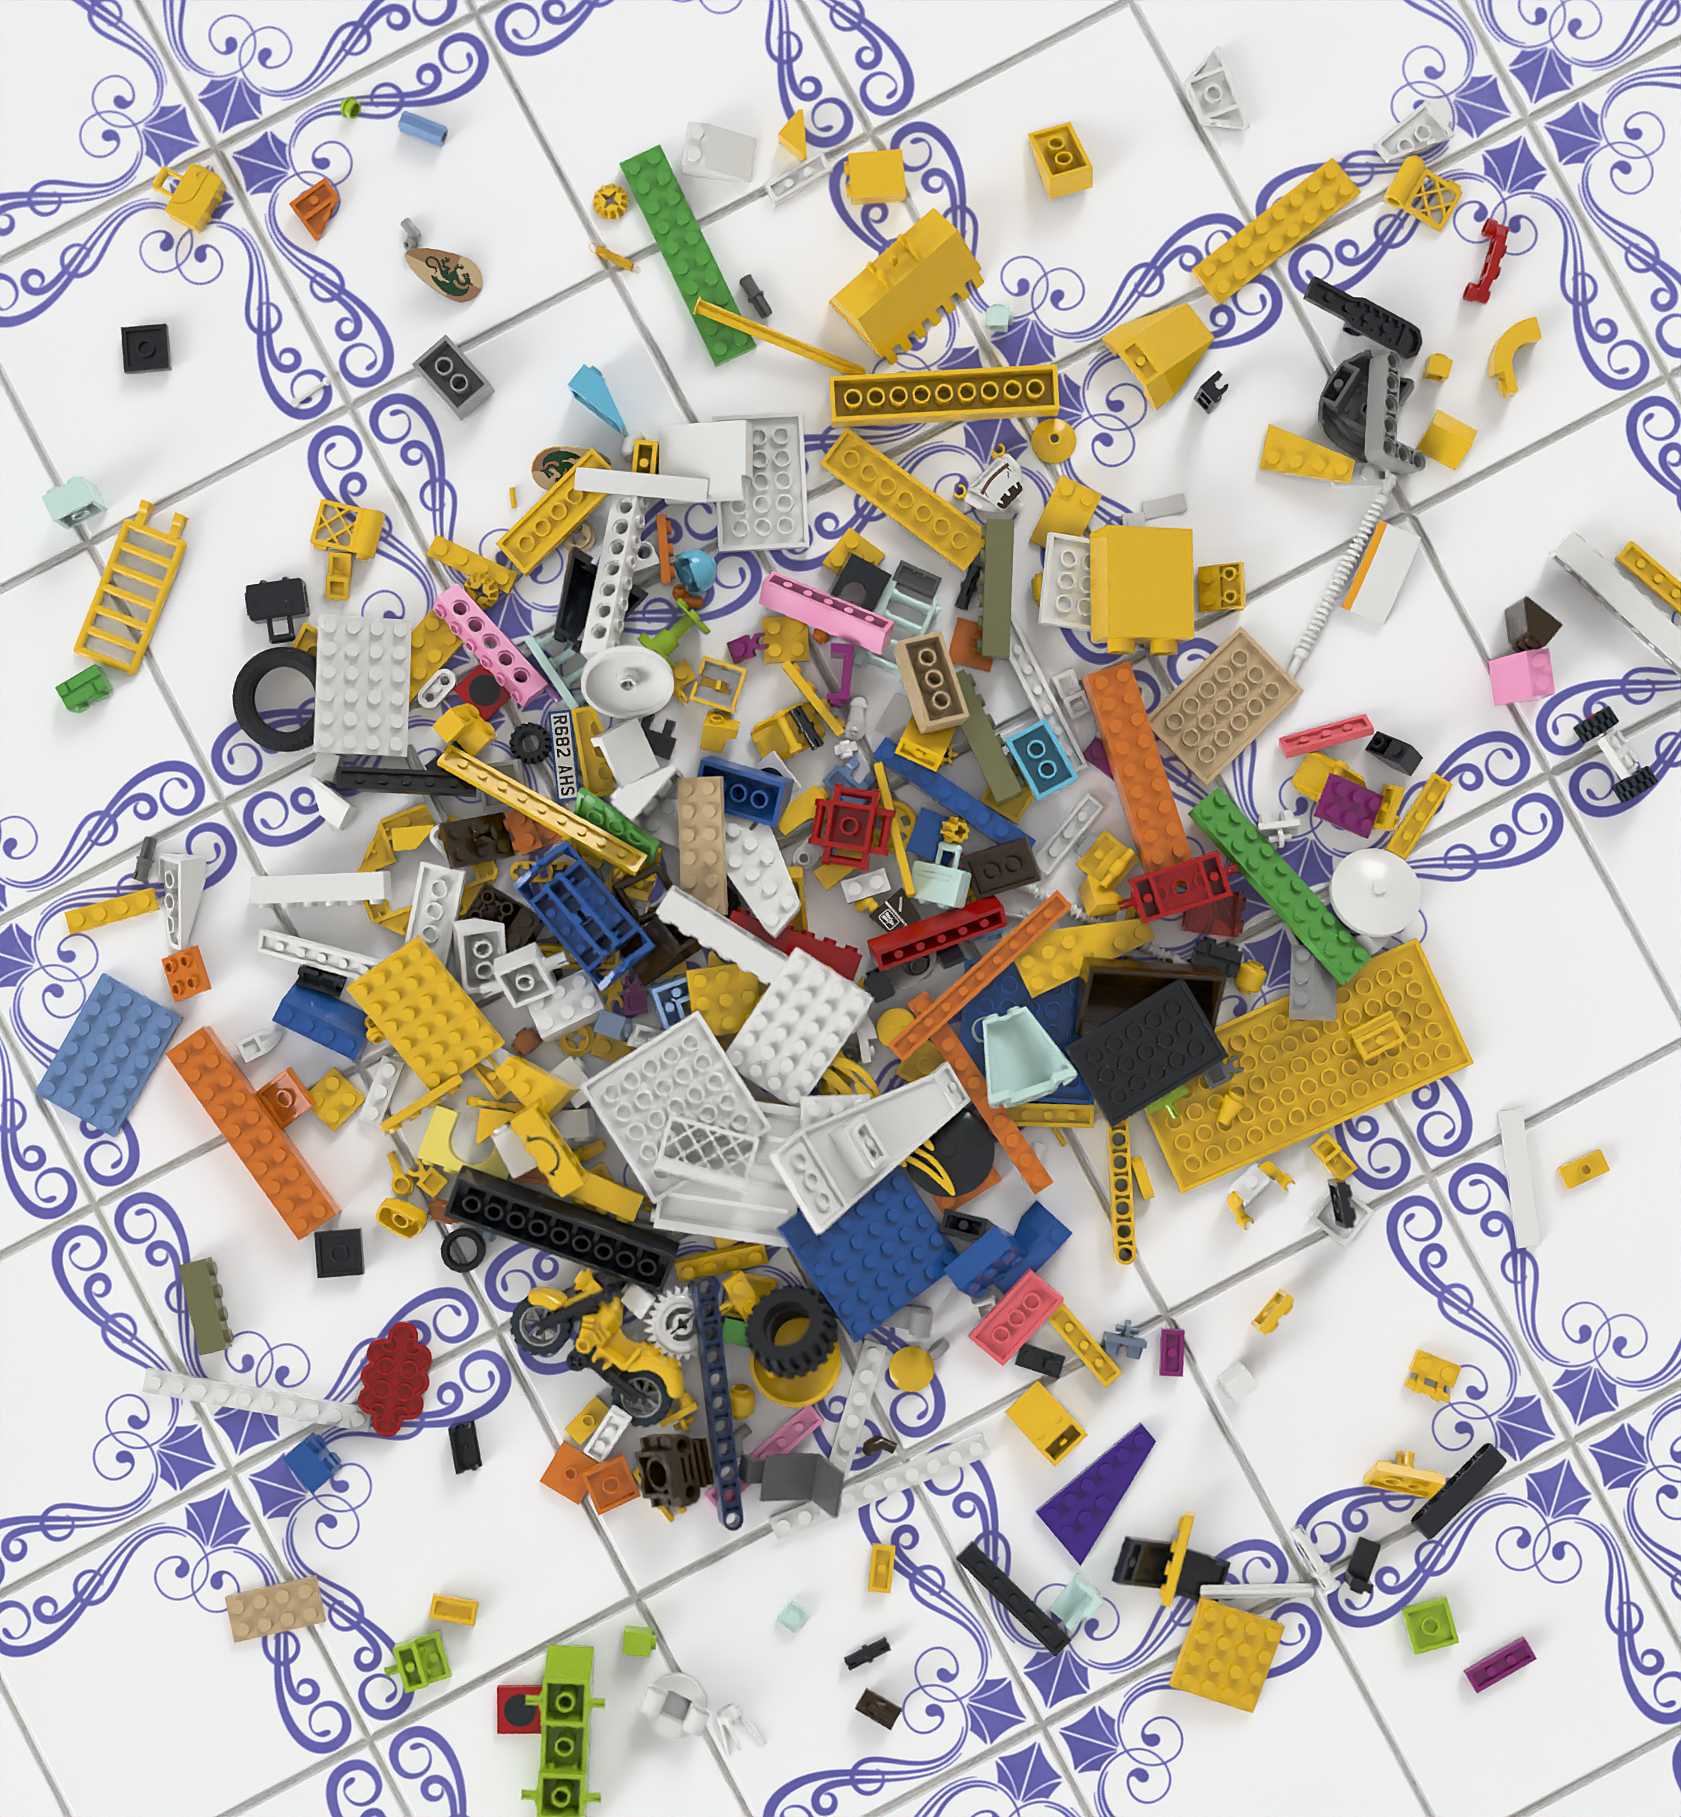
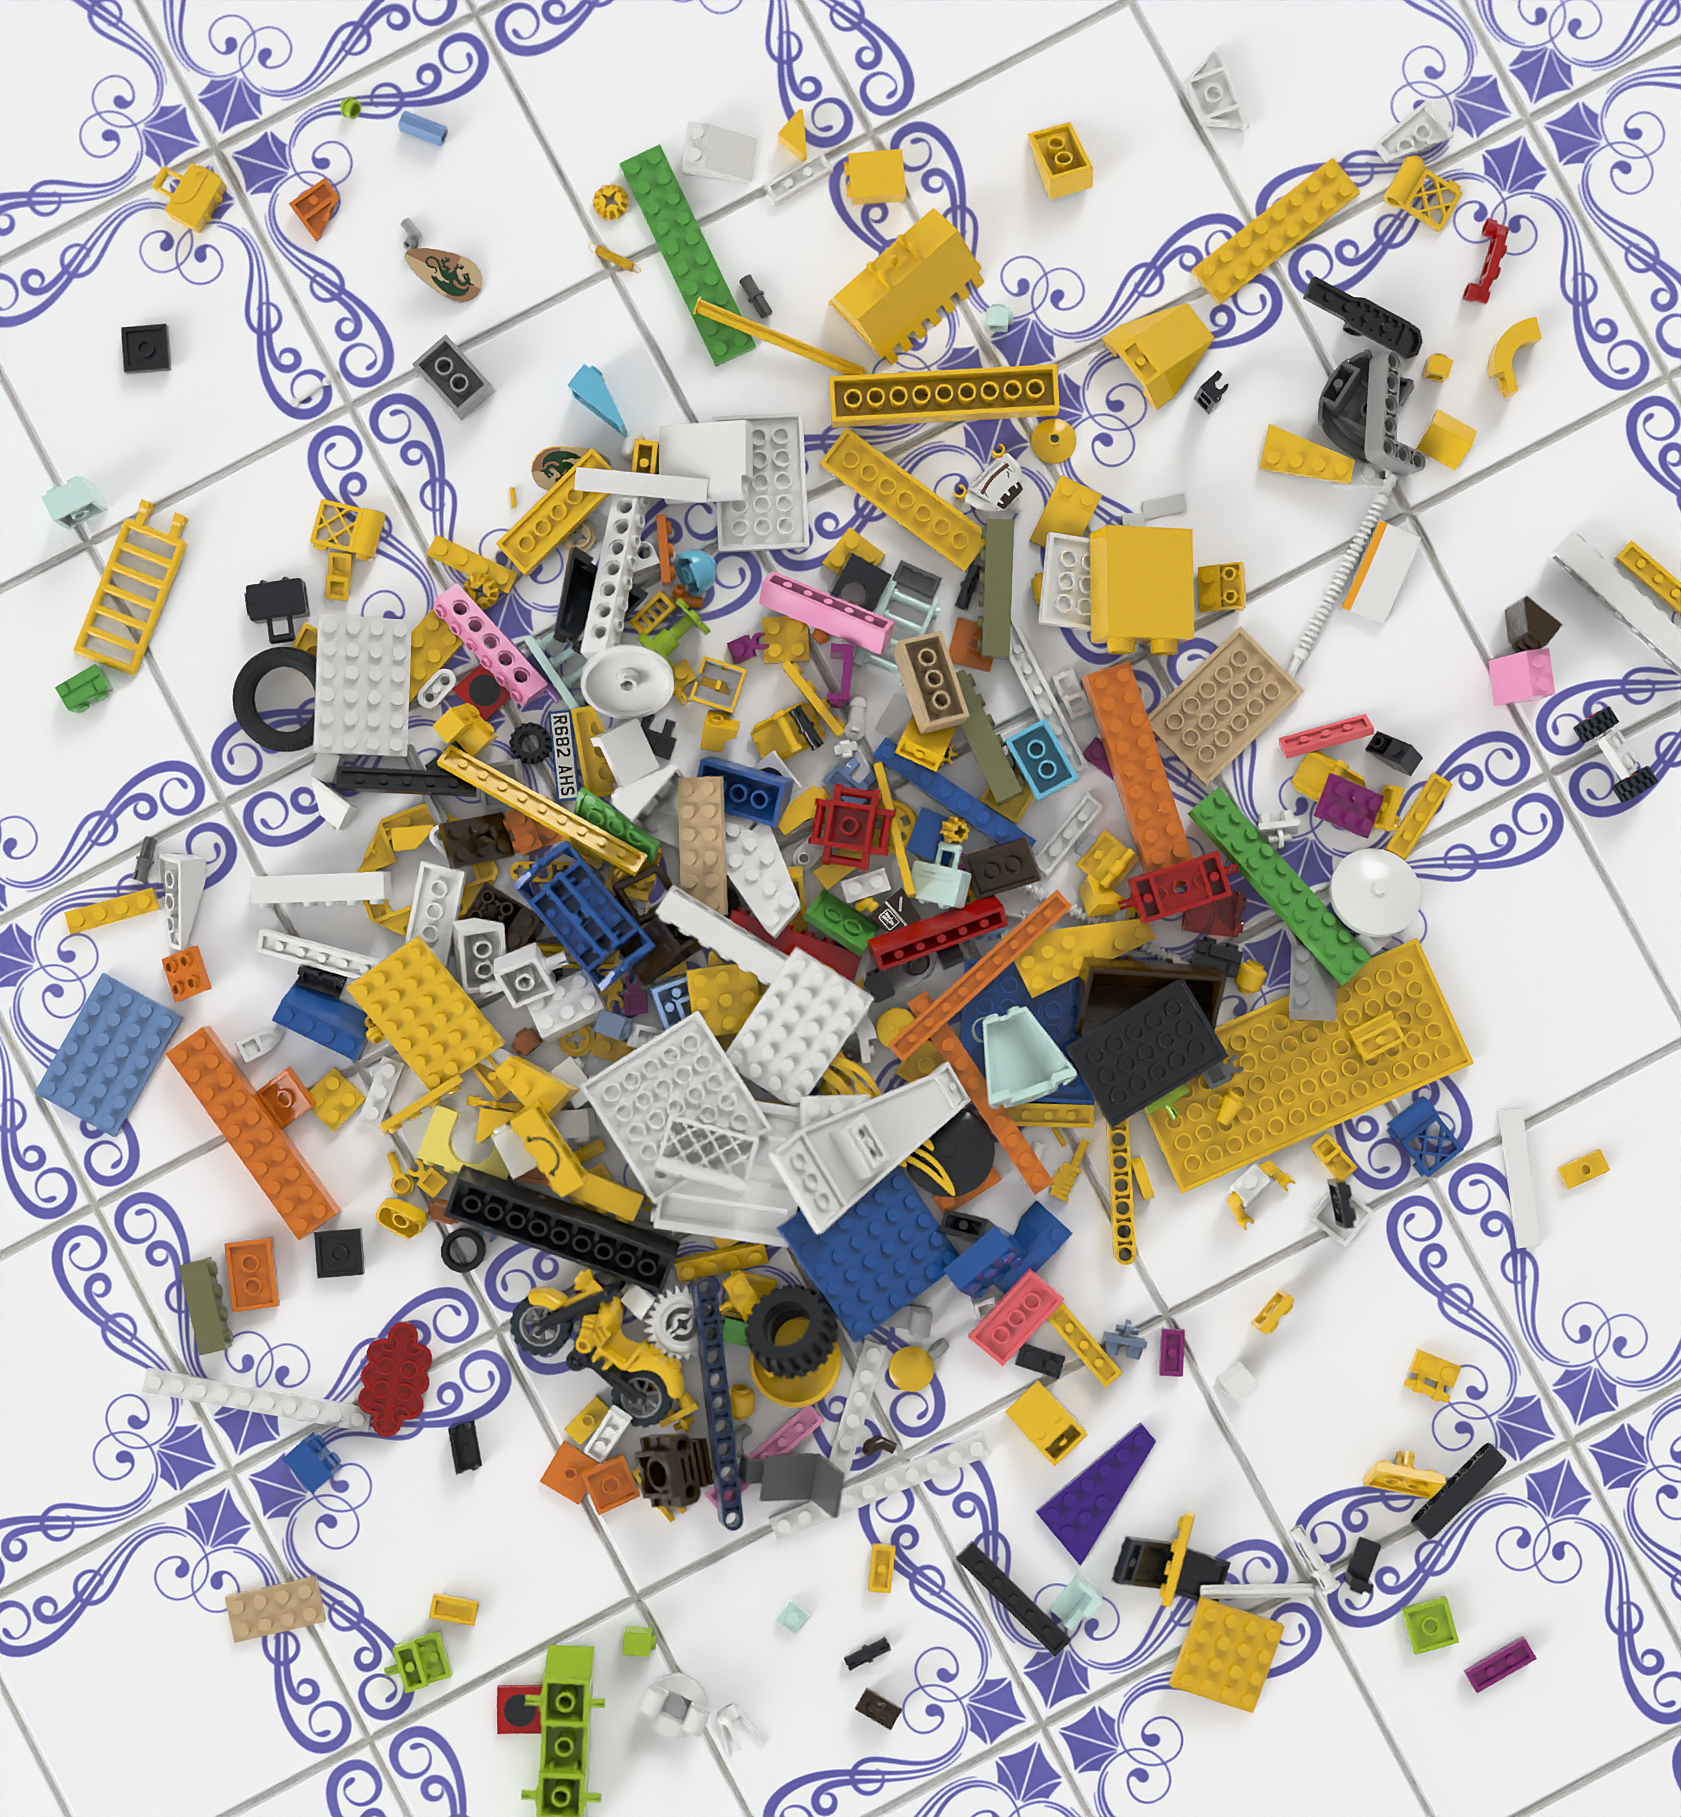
(252, 1274): none -> orange plate
(658, 619): none -> yellow slope
(841, 922): none -> bright green plate
(1067, 1173): none -> yellow piece
(1411, 1123): none -> blue piece

